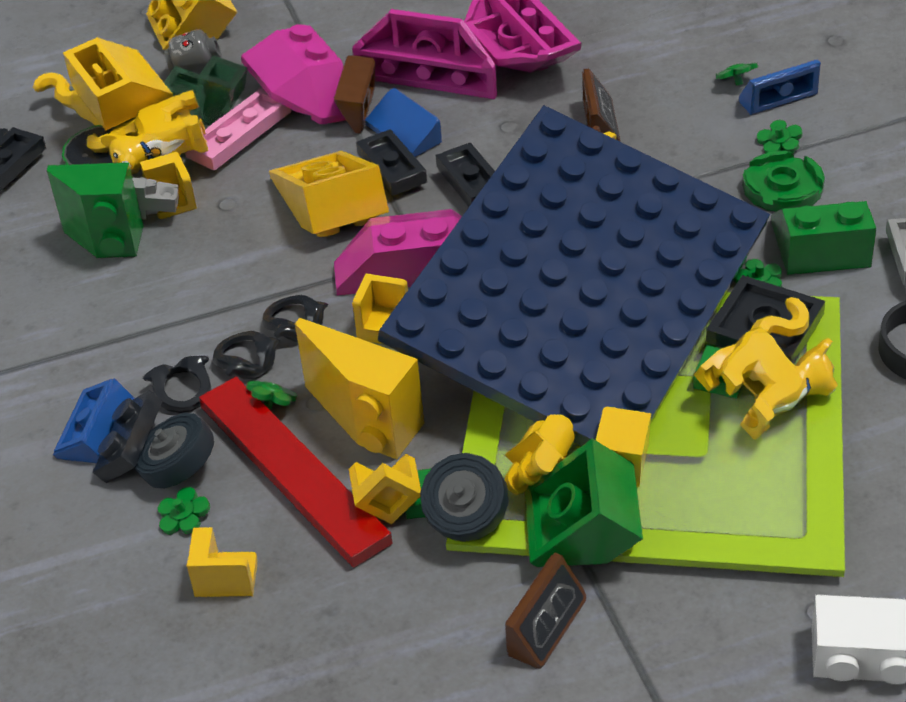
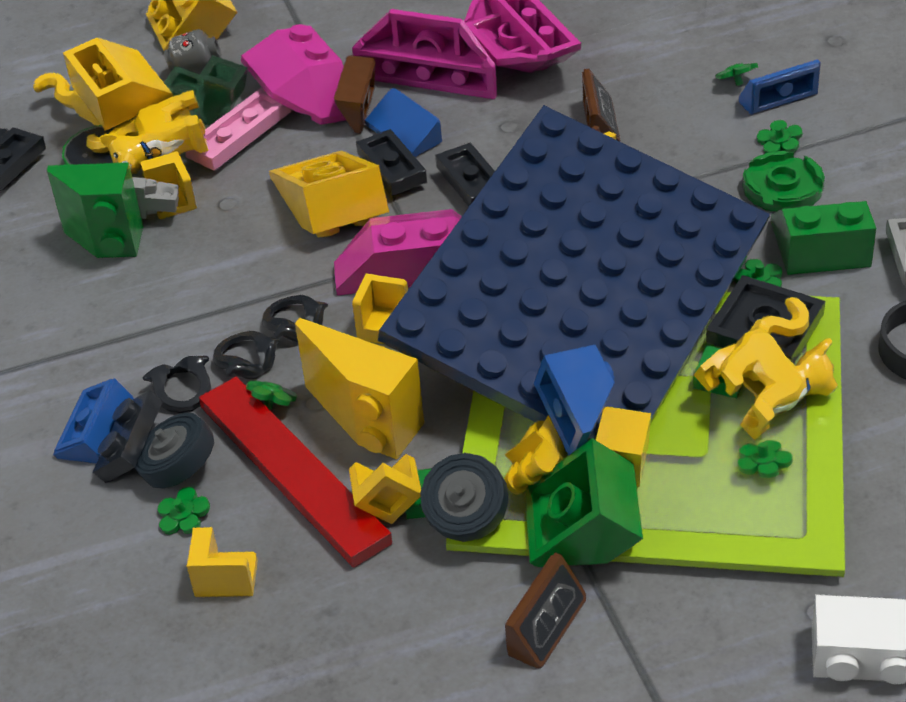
(574, 392): none -> blue slope
(764, 458): none -> green plant

